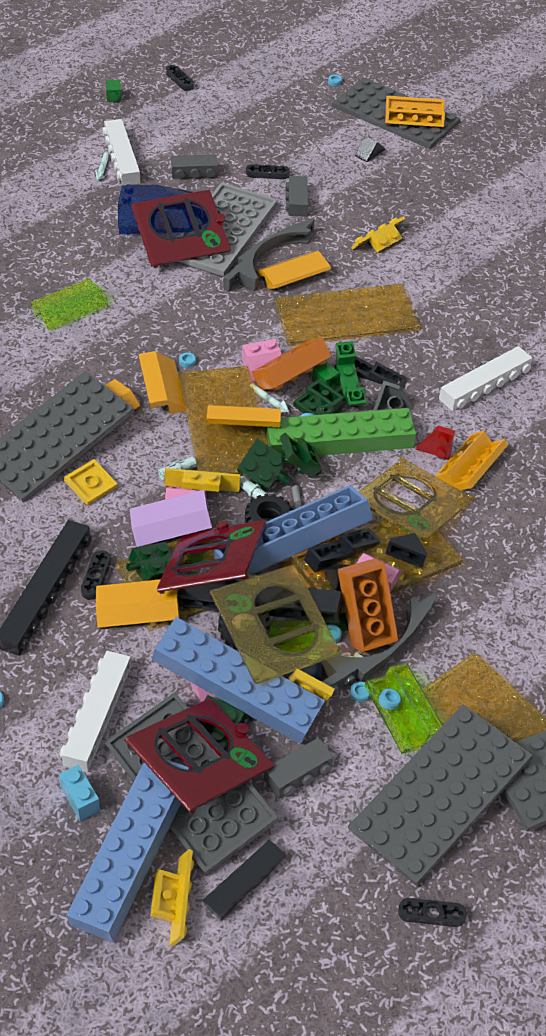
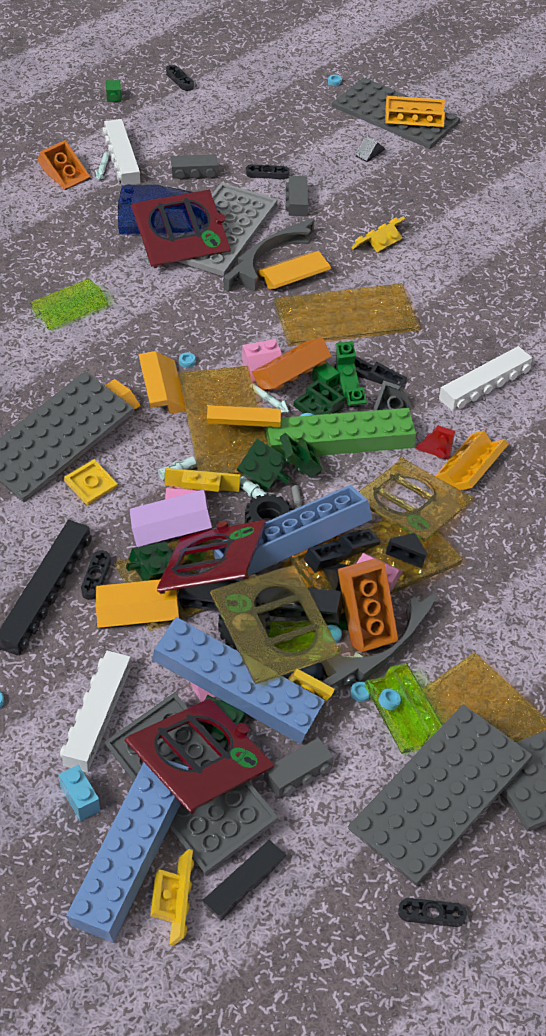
(62, 165): none -> orange slope

